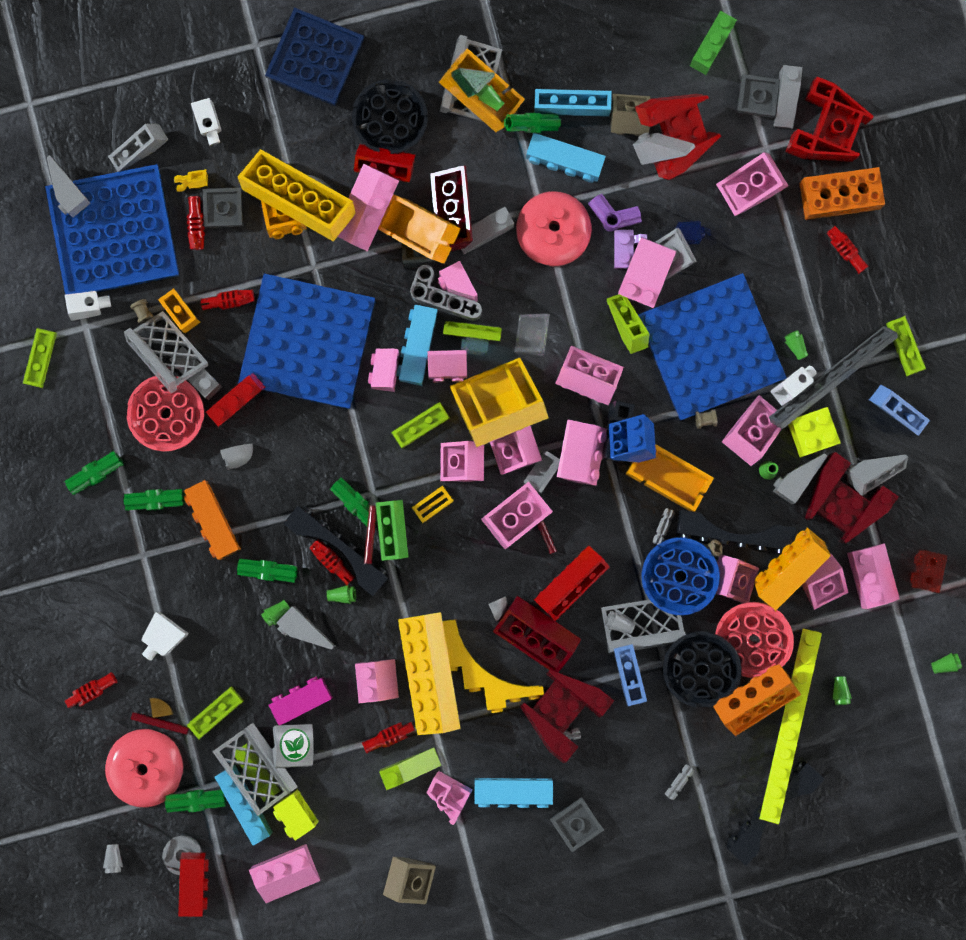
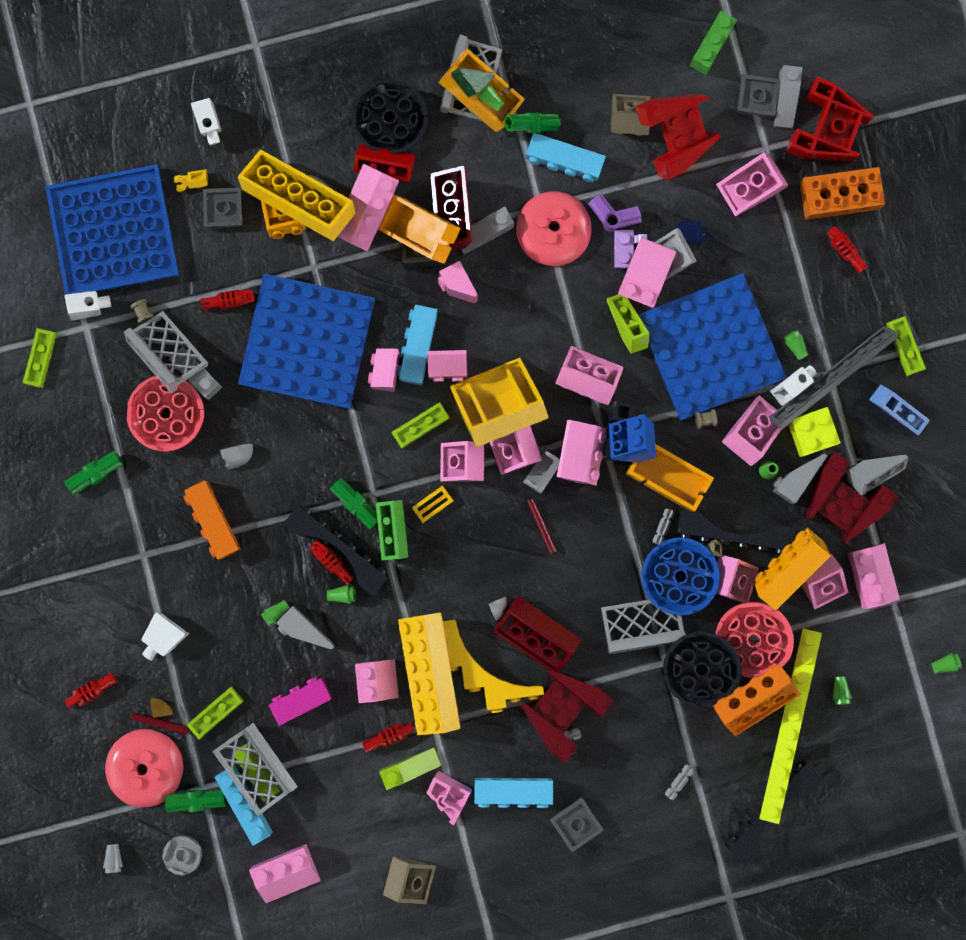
(66, 192): light grey slope -> none
(138, 146): light grey slope -> none
(154, 499): green piece -> none
(179, 311): light orange brick -> none
(193, 884): red brick -> none
(195, 223): red hinge -> none
(235, 399): red brick -> none
(267, 570): green piece -> none
(293, 746): slope -> none
(295, 815): neon yellow brick -> none
(314, 56): dark blue plate -> none
(370, 535): dark red bar -> none
(444, 305): light grey beam -> none
(472, 330): lime tile -> none
(475, 346): clear light blue brick -> none
(516, 515): bright pink slope -> none
(532, 334): clear slope -> none
(571, 583): red brick -> none
(572, 102): medium azure brick -> none
(618, 622): light grey cone -> none
(630, 675): medium blue slope -> none
(659, 147): light grey slope -> none
(928, 571): clear red brick -> none

